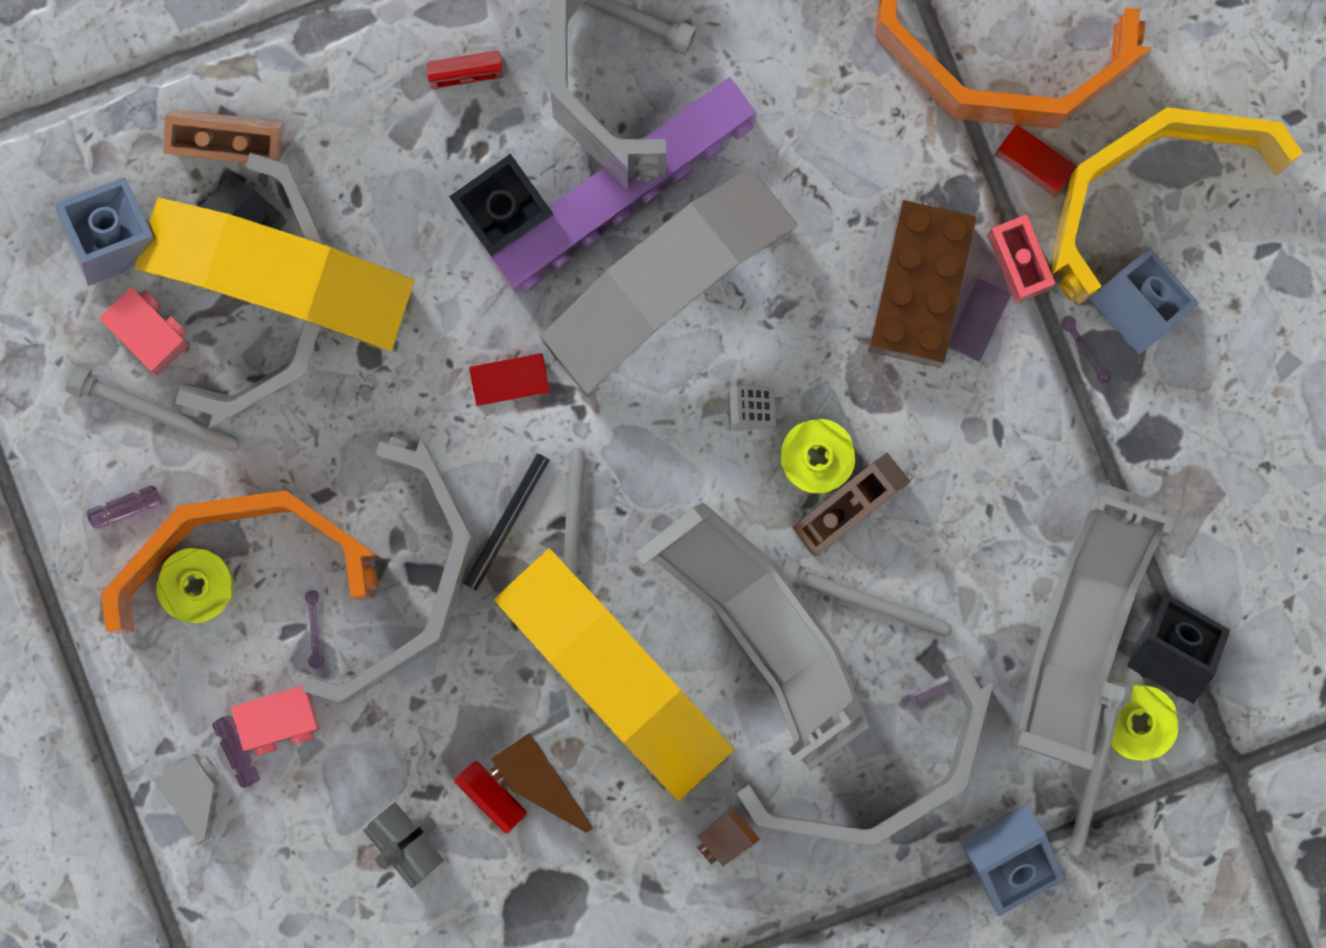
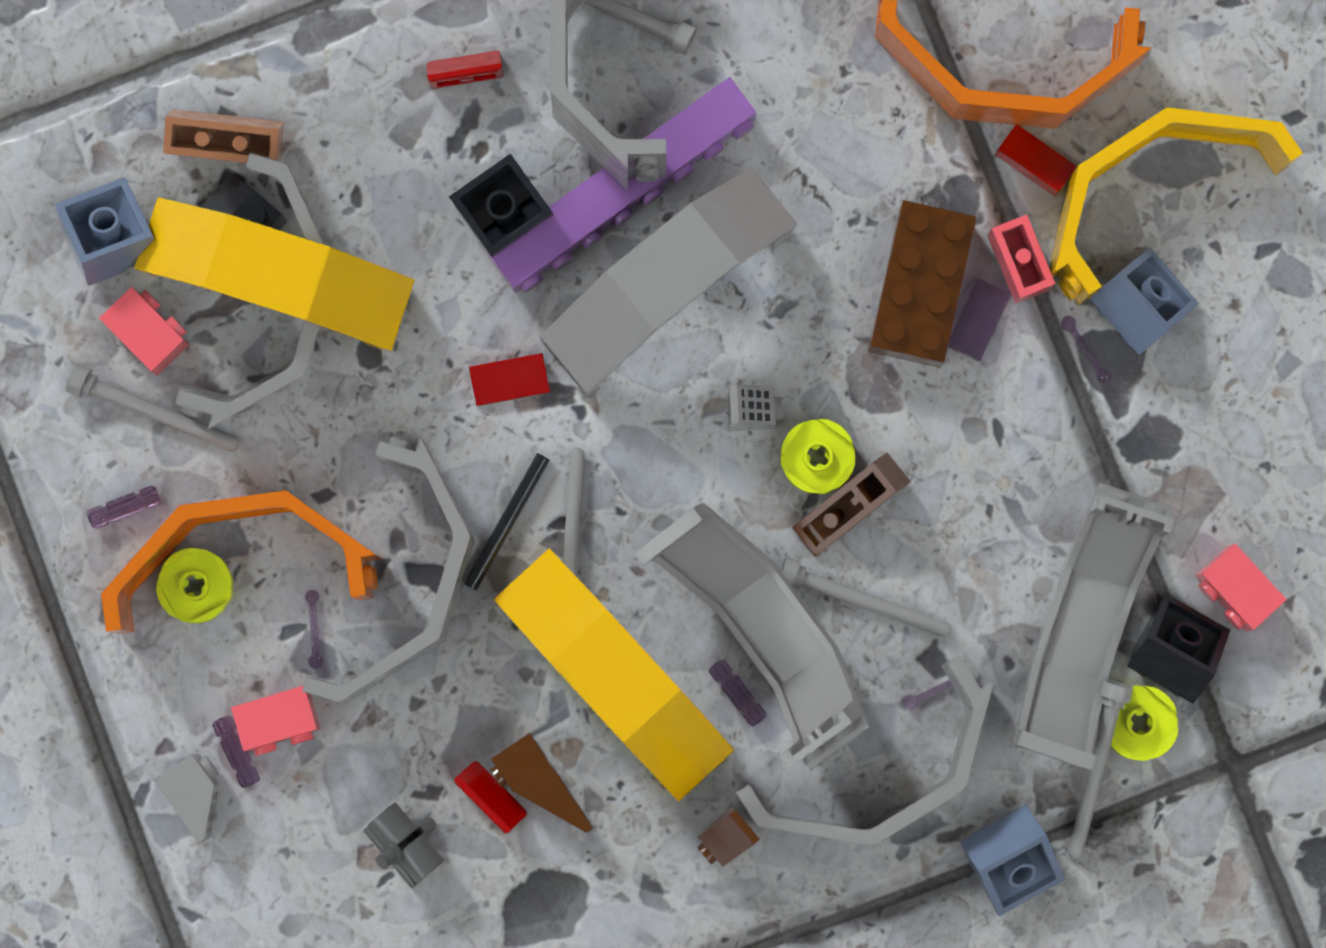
(737, 692): none -> clear purple axle
(1239, 588): none -> coral brick

